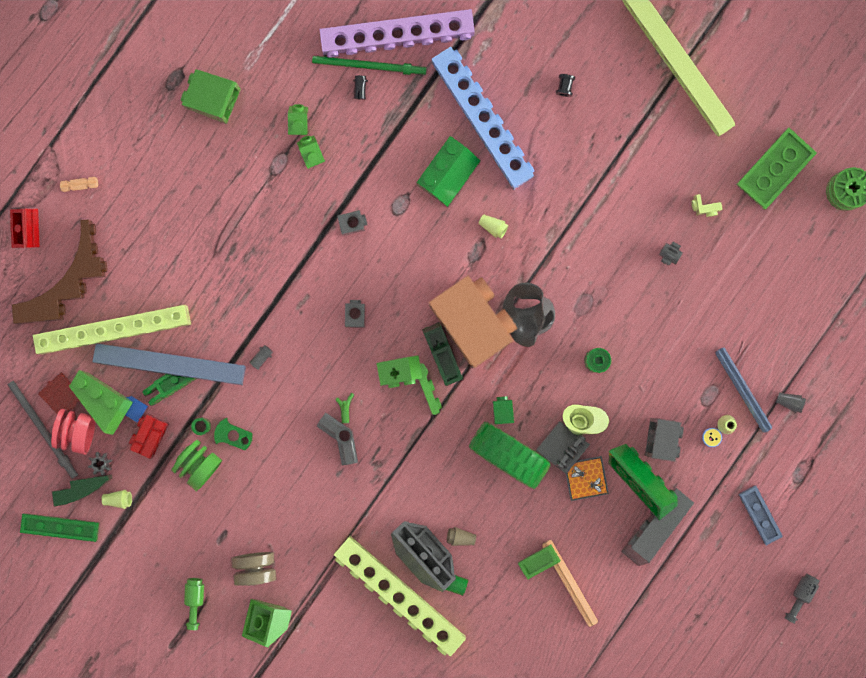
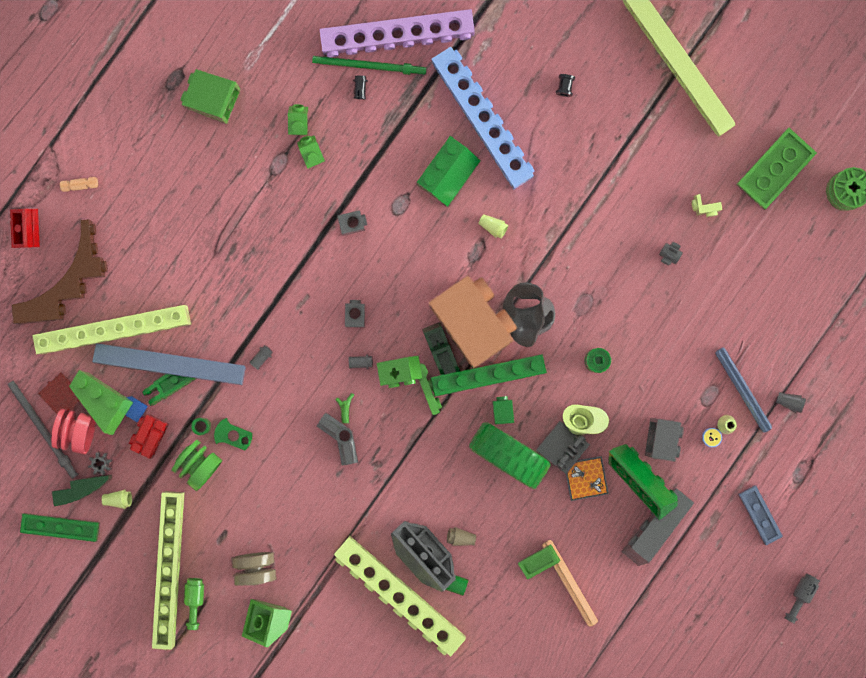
(168, 570): none -> yellowish green brick
(361, 362): none -> dark grey pin
(488, 375): none -> green plate

